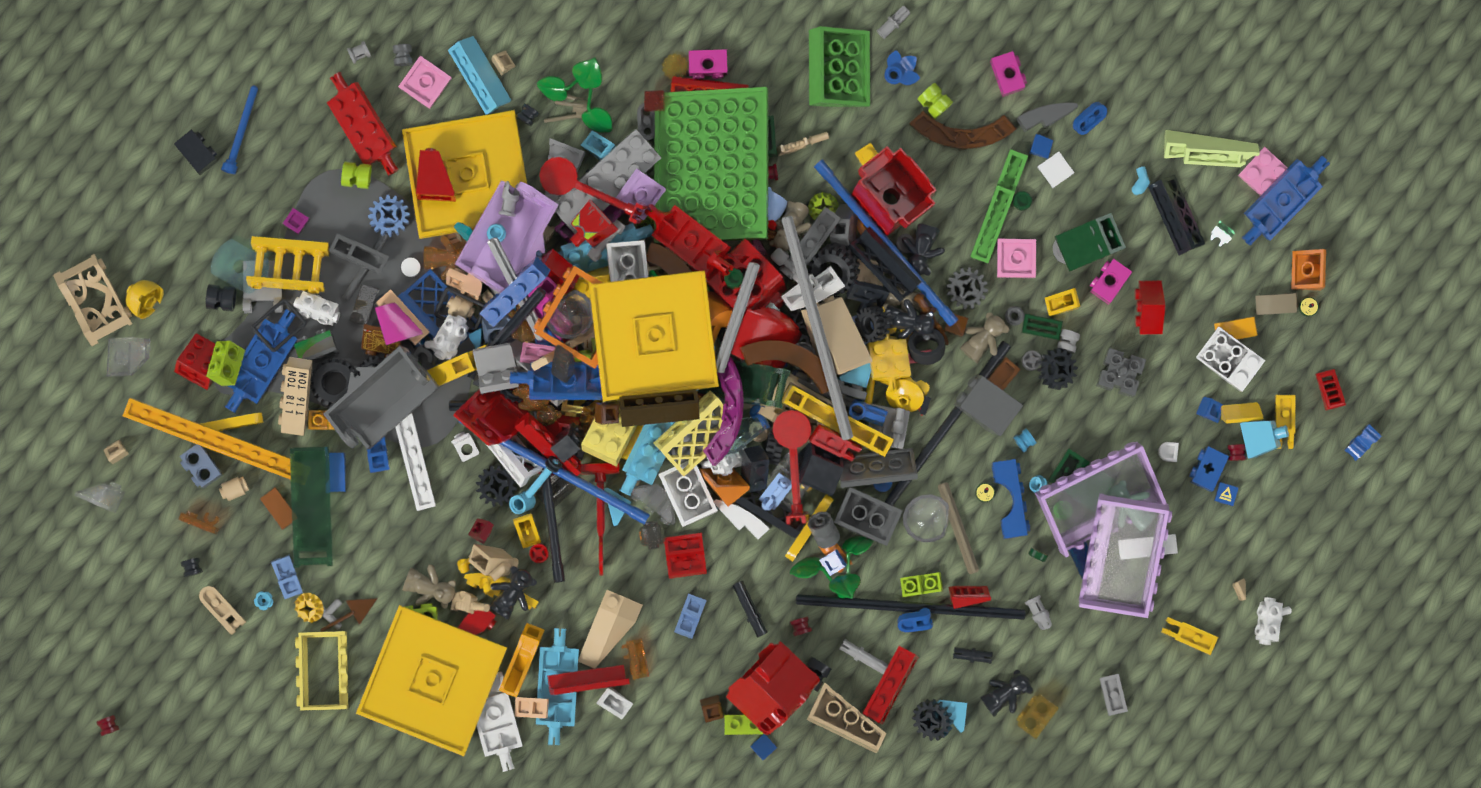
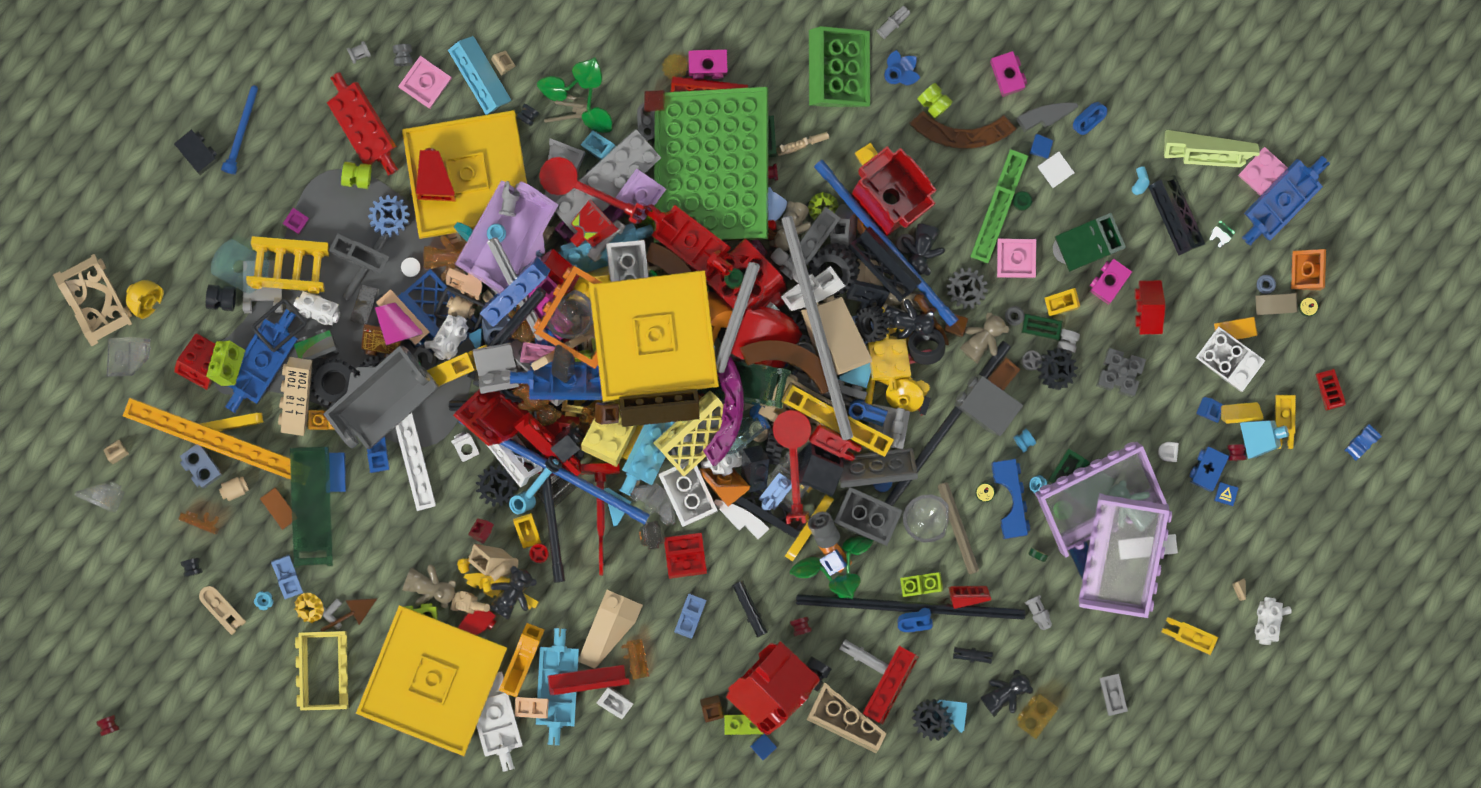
(1272, 284): none -> sand blue plate

